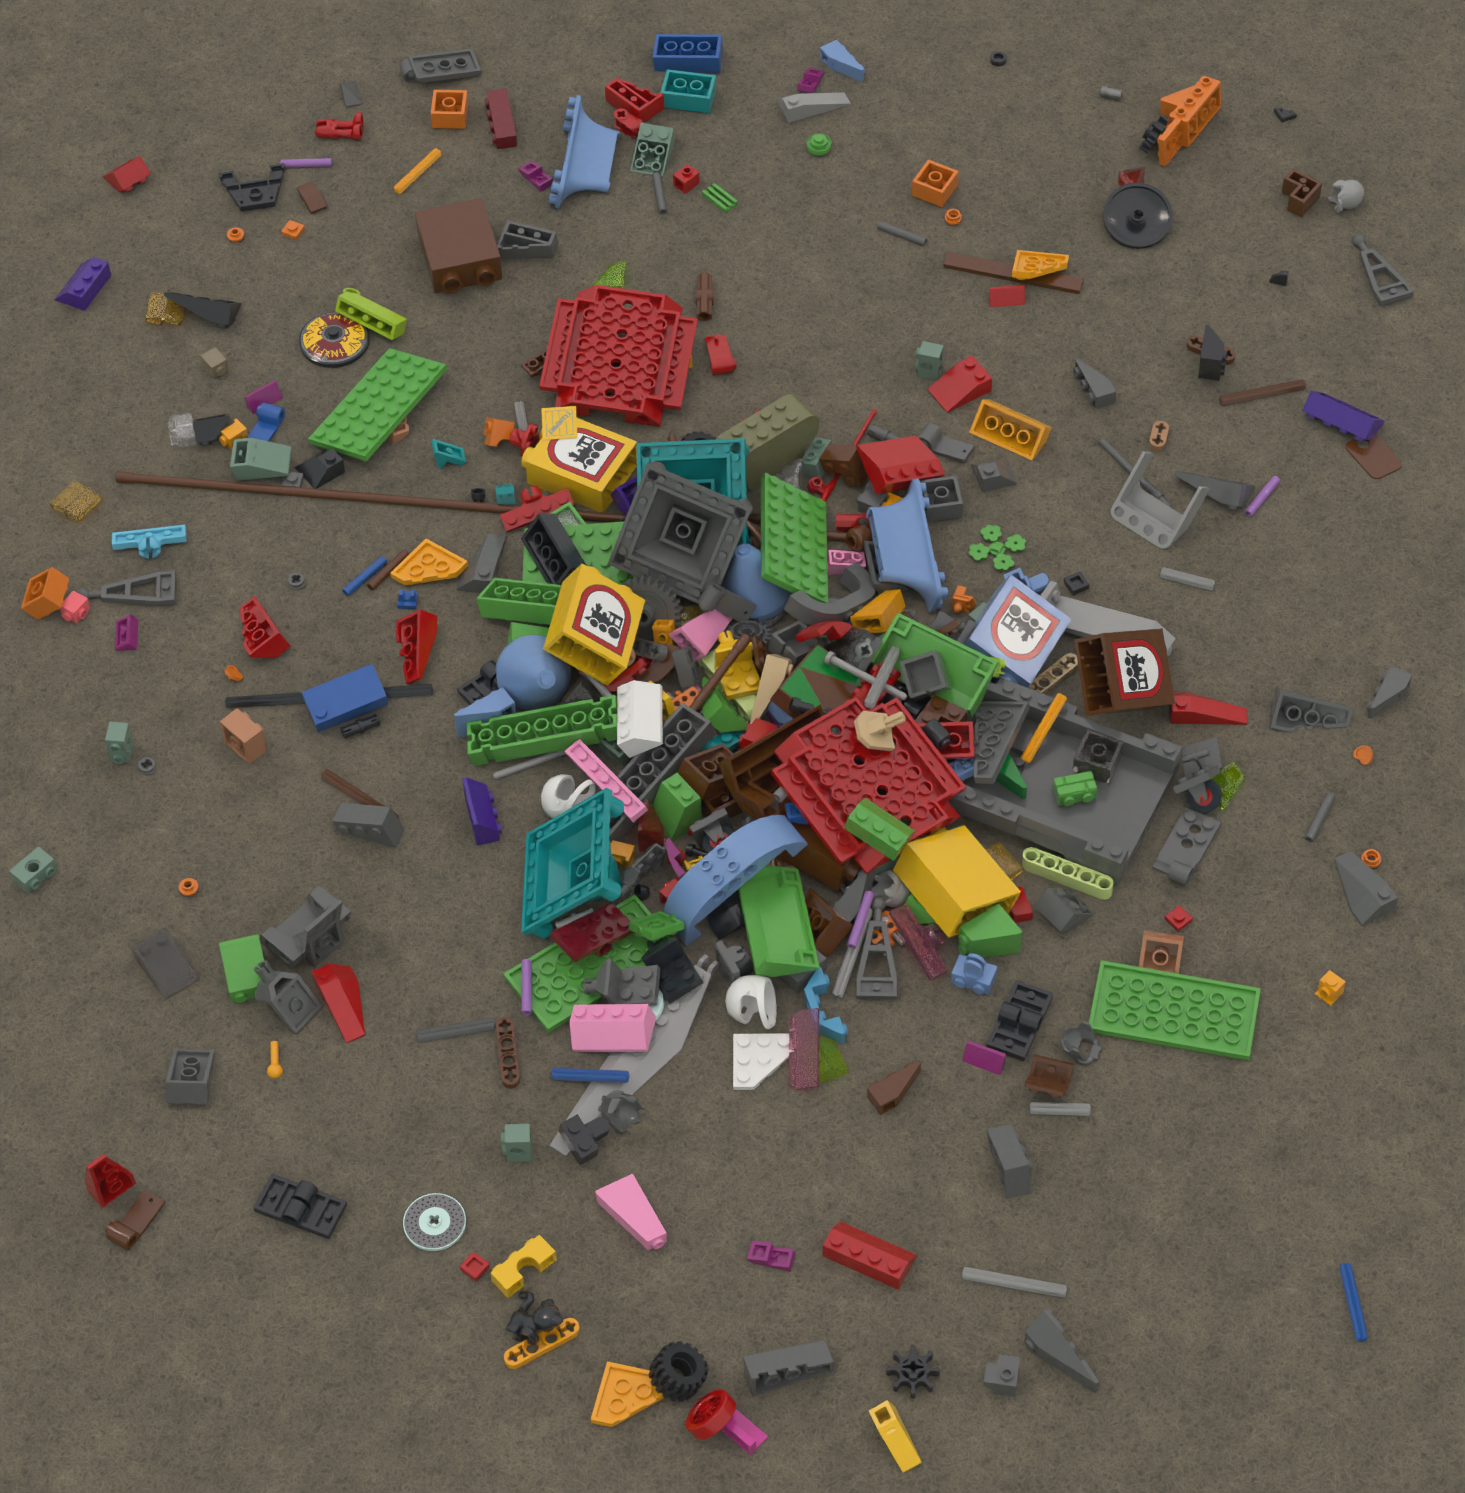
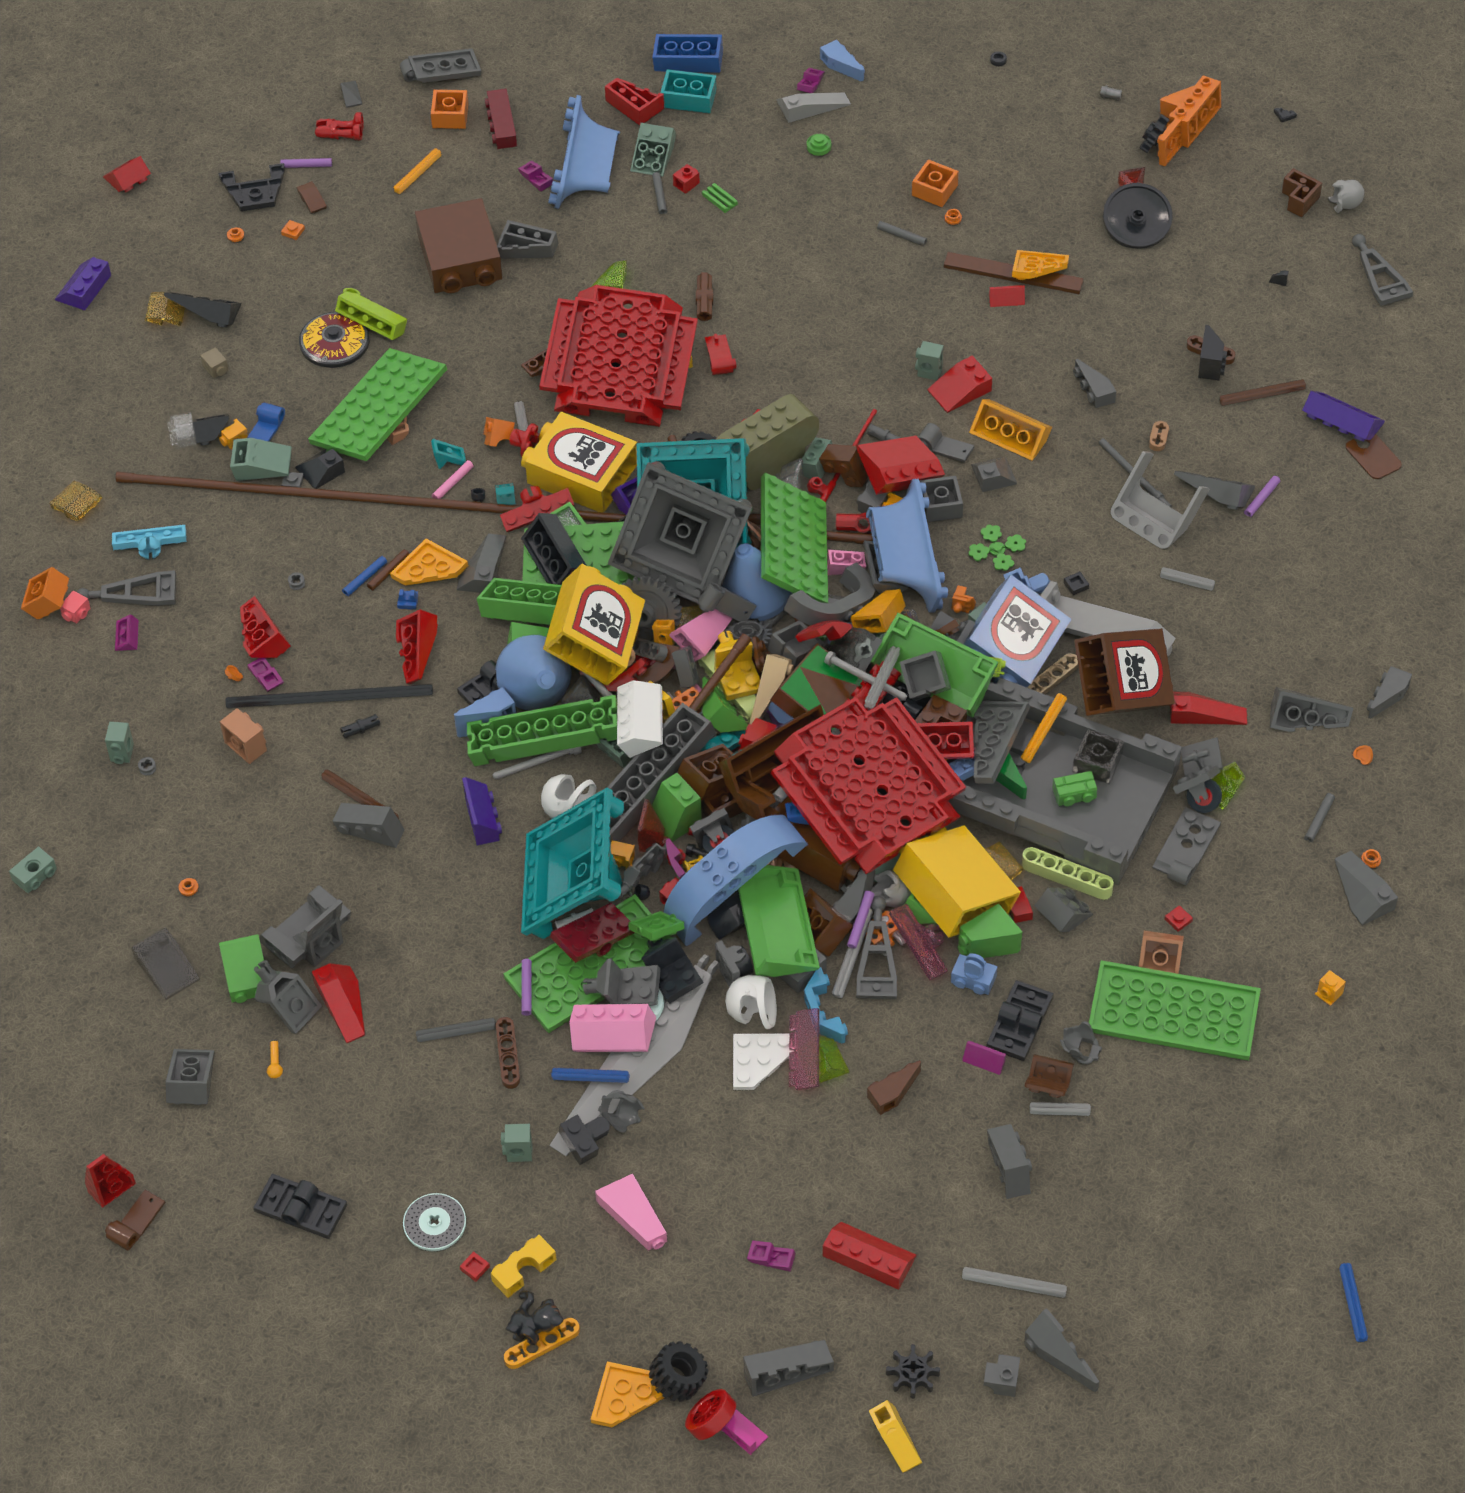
(265, 674): none -> magenta slope
(267, 394): magenta slope -> none
(345, 698): blue brick -> none
(456, 477): none -> bright pink piece
(559, 423): yellow sticker -> none
(605, 778): bright pink plate -> none
(627, 122): red piece -> none
(797, 705): black piece -> none
(856, 536): reddish brown head -> none
(875, 729): tan piece -> none
(878, 828): bright green slope -> none
(937, 734): black brick -> none

